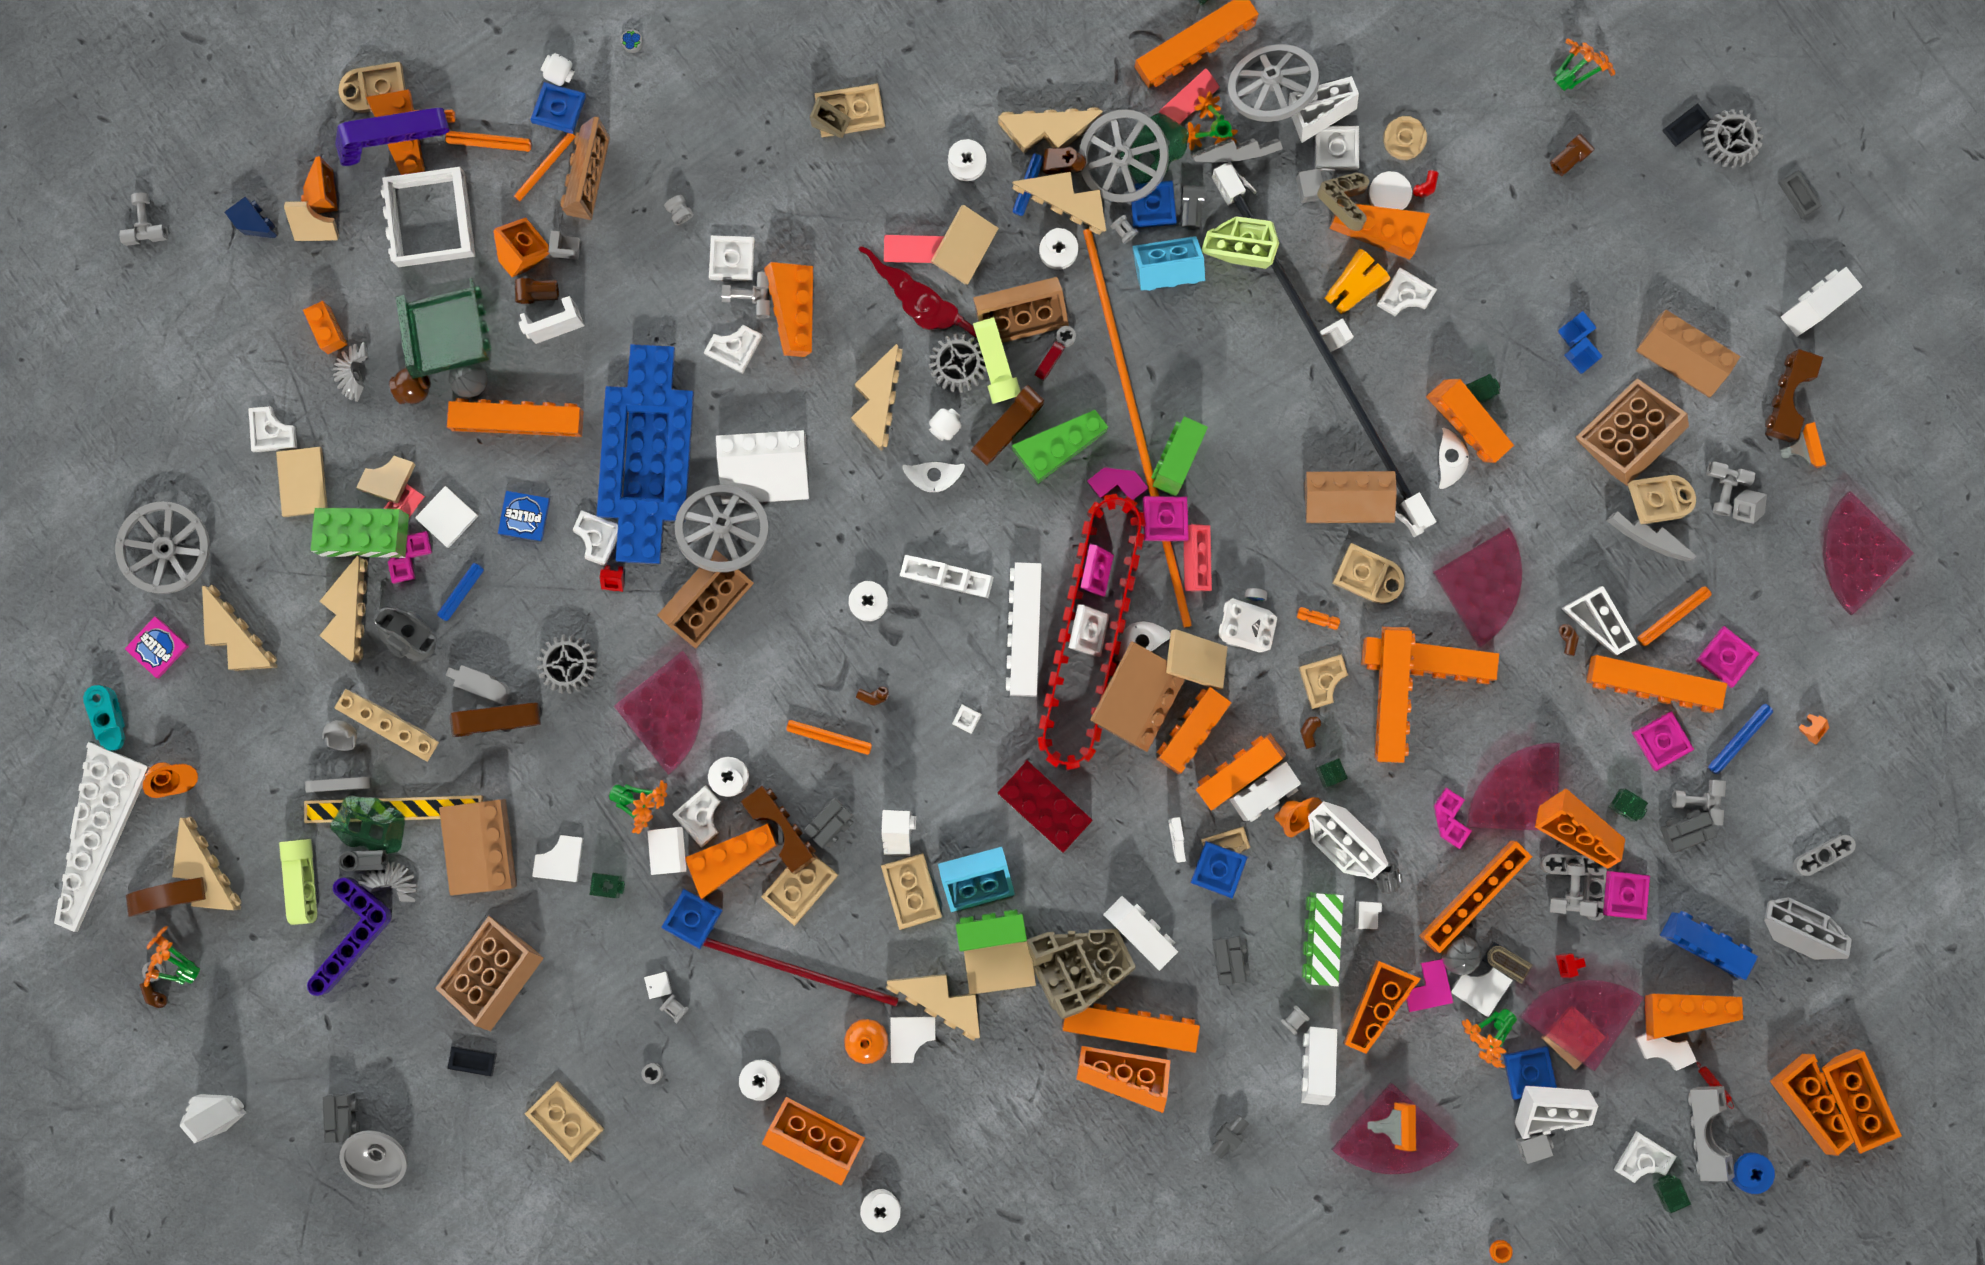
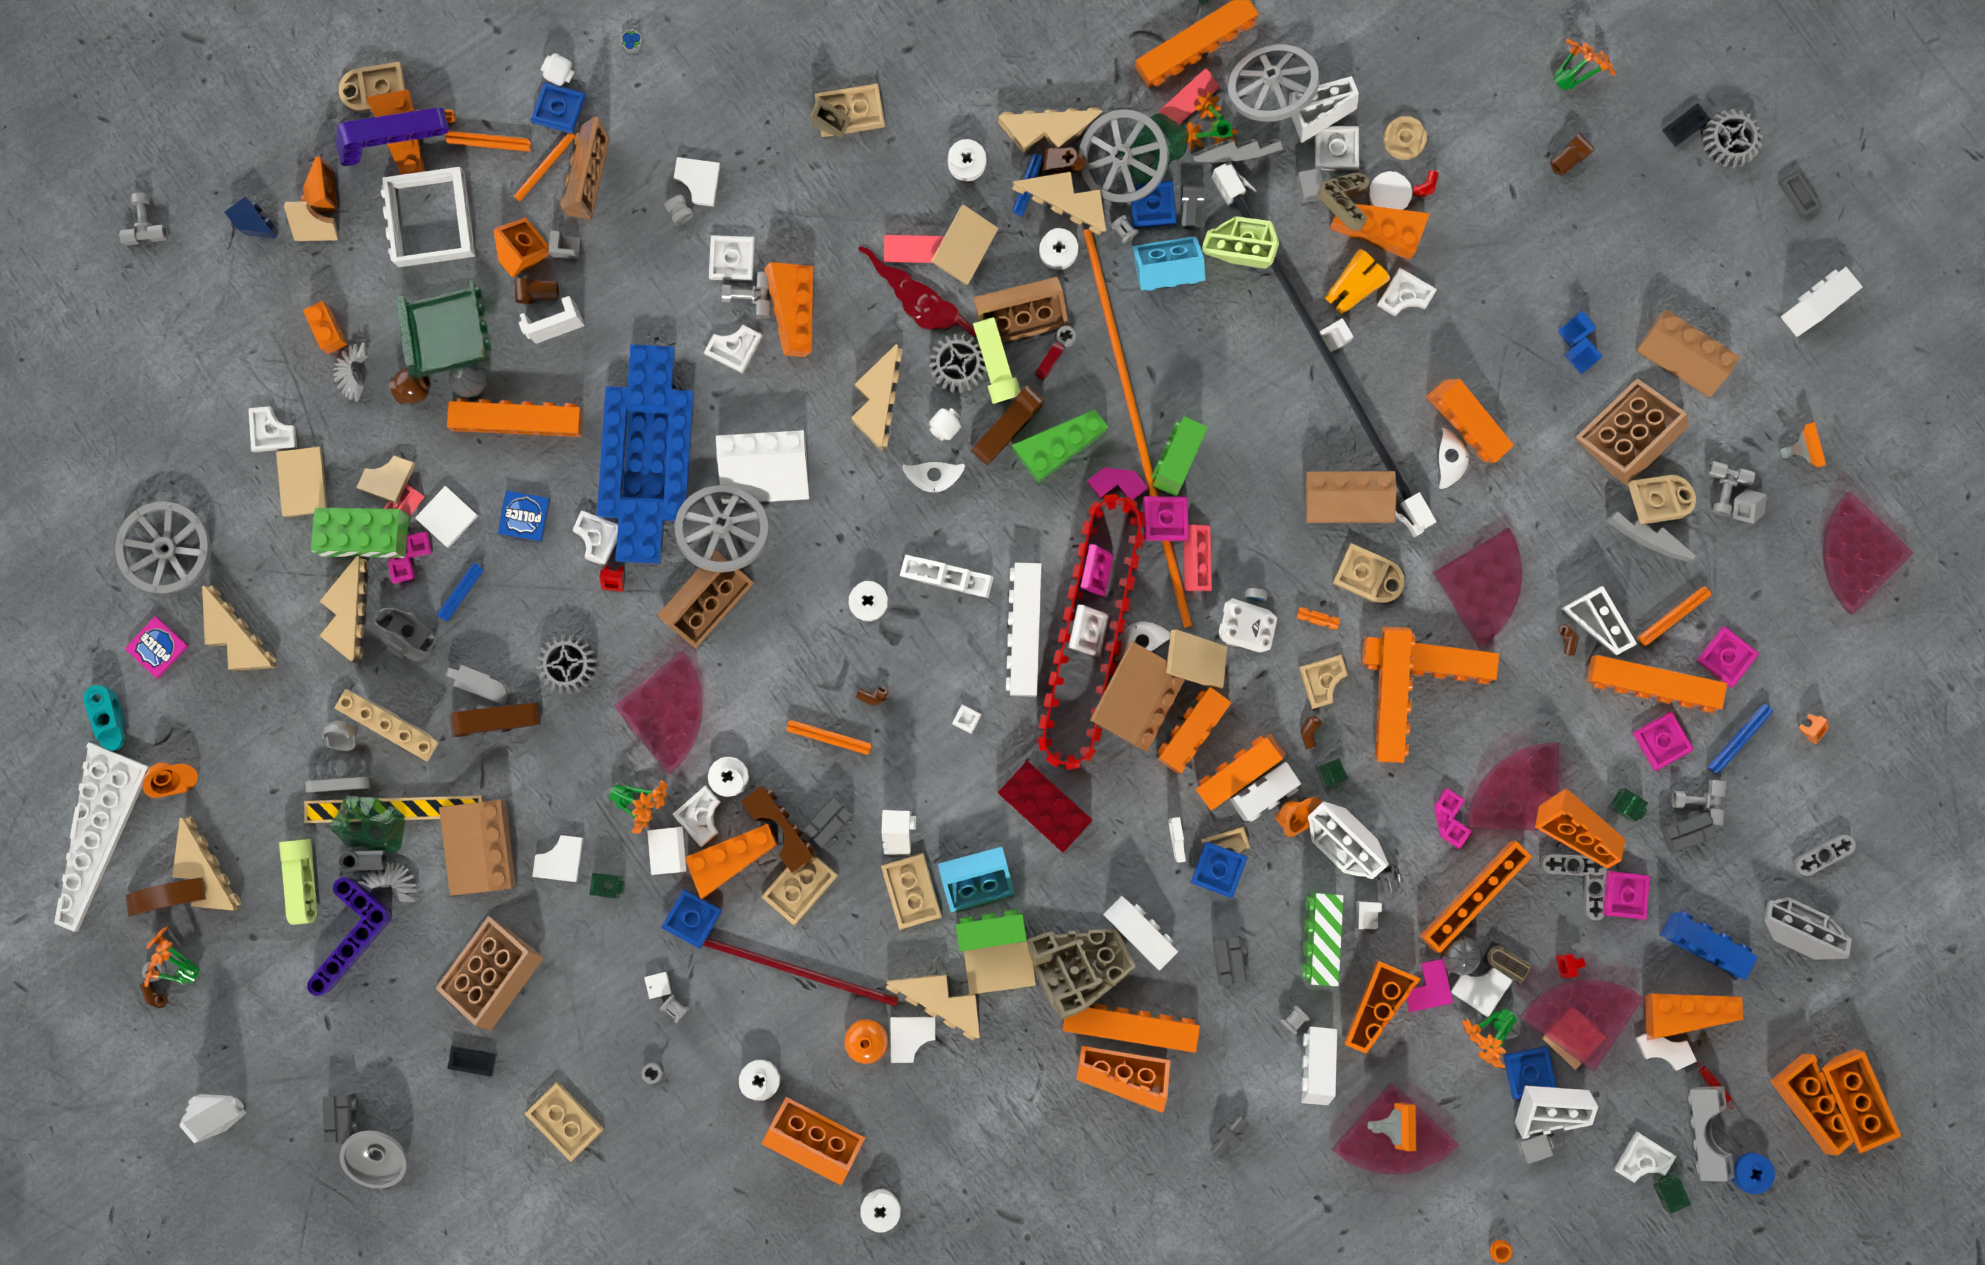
(700, 178): none -> white tile
(1484, 388): clear green brick -> none
(1574, 901): light grey bar -> none
(1785, 420): reddish brown arch -> none

